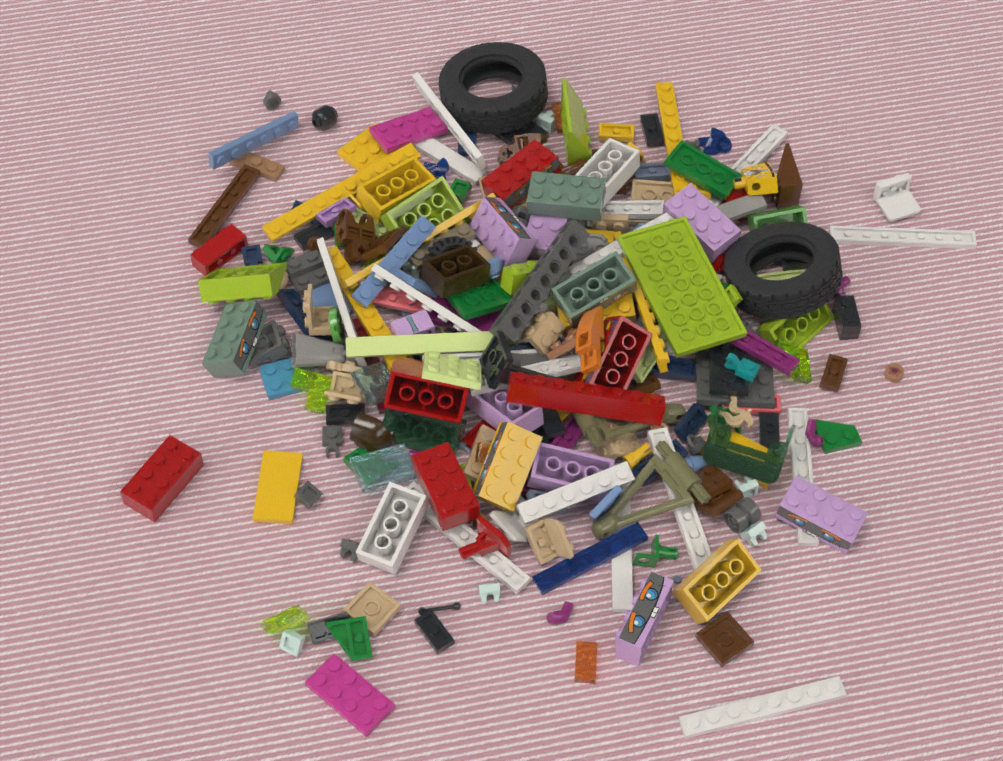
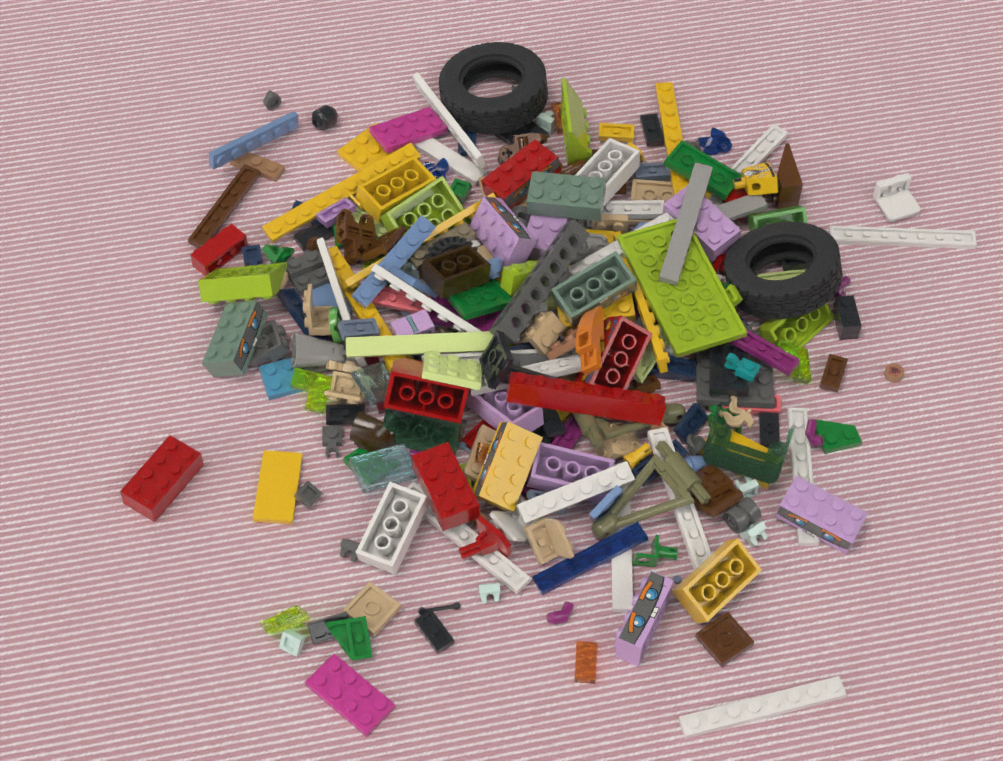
(358, 328): none -> sand blue plate
(685, 224): none -> light grey tile

